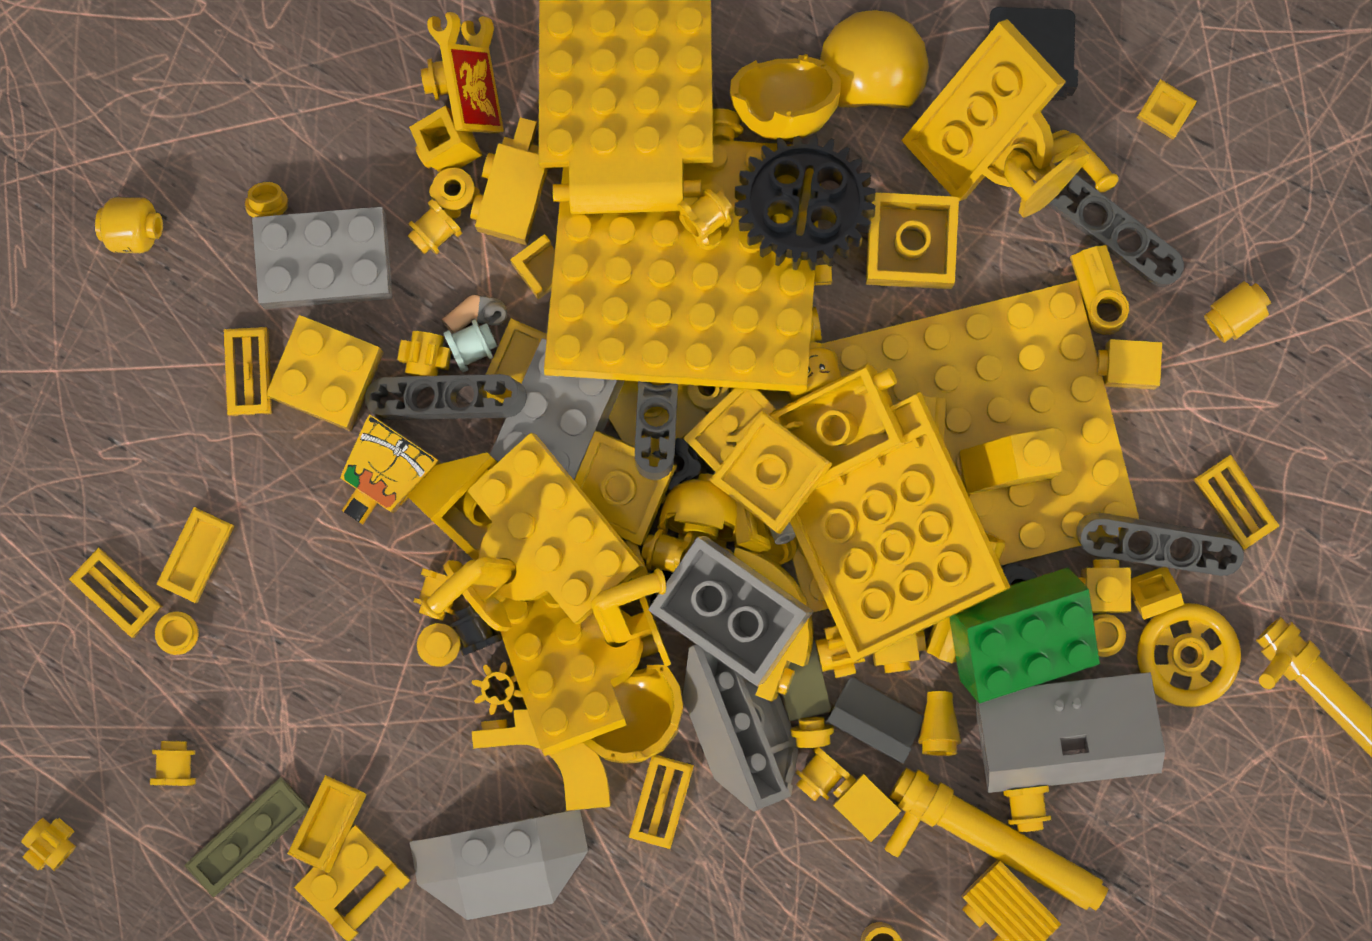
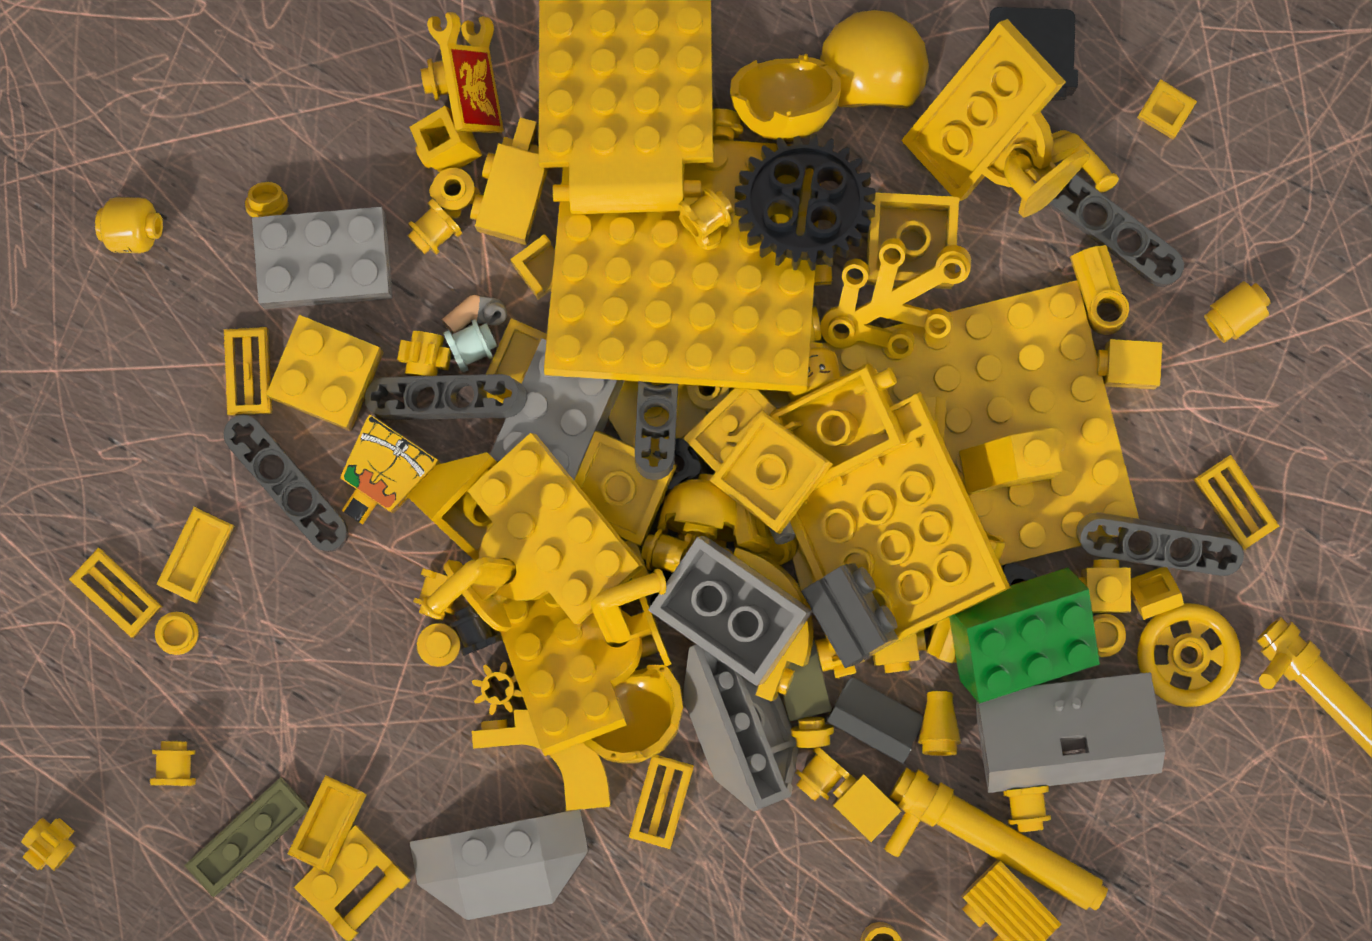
(282, 486): none -> dark grey beam
(851, 614): none -> dark grey brick
(890, 302): none -> yellow plant

